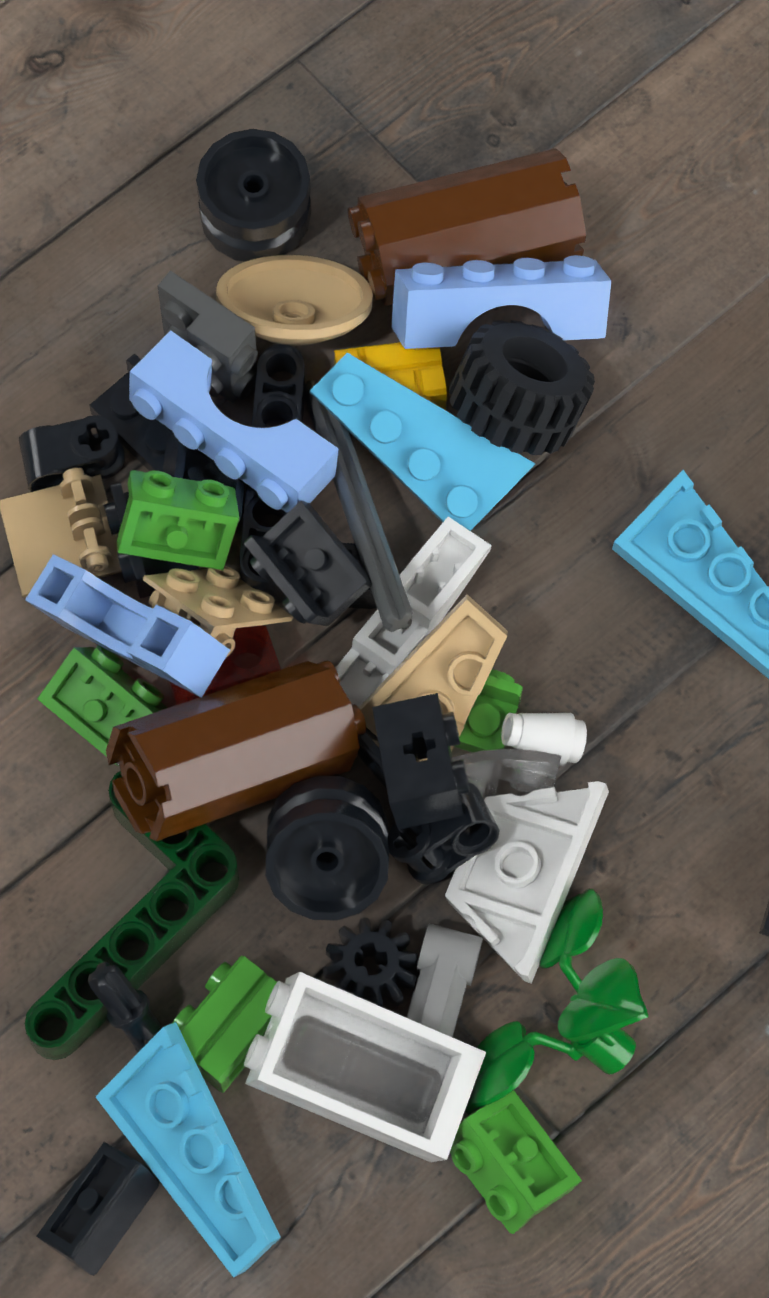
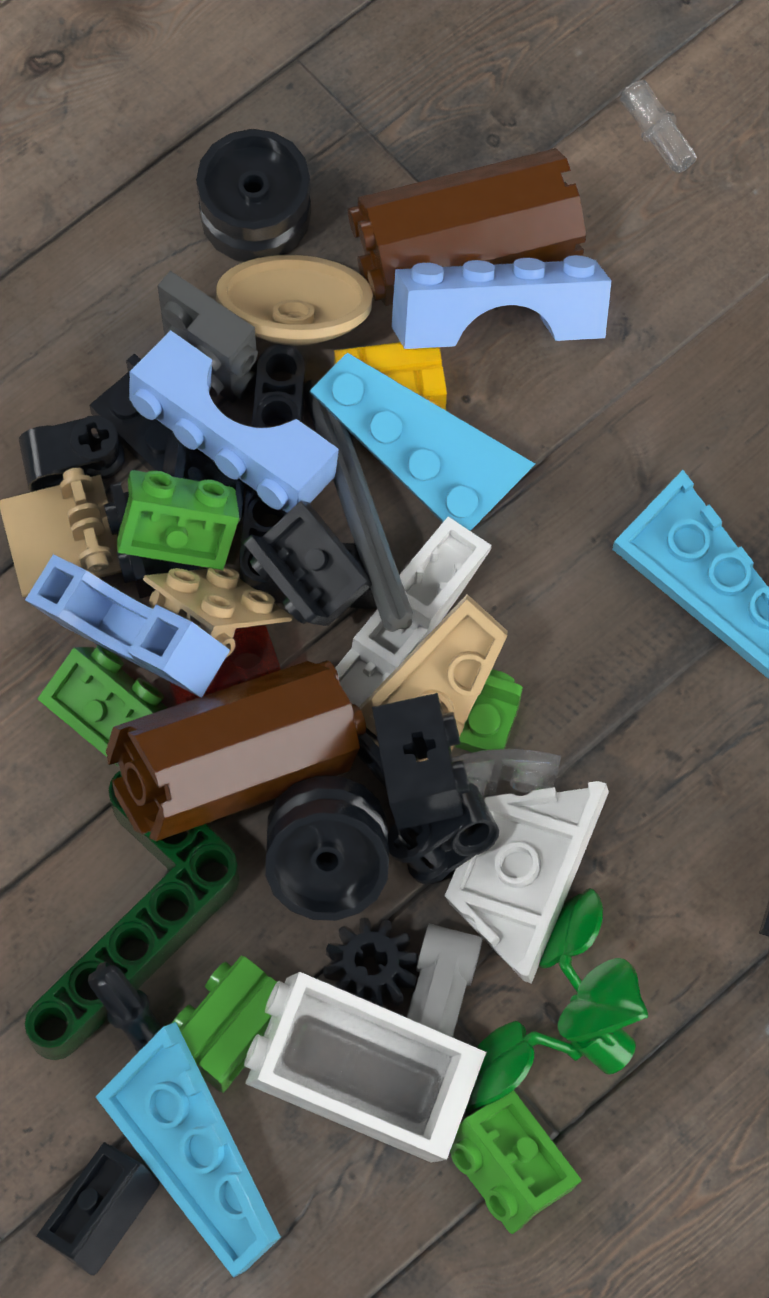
(521, 387): black tyre -> none
(546, 733): white cone -> none
(658, 126): none -> clear axle

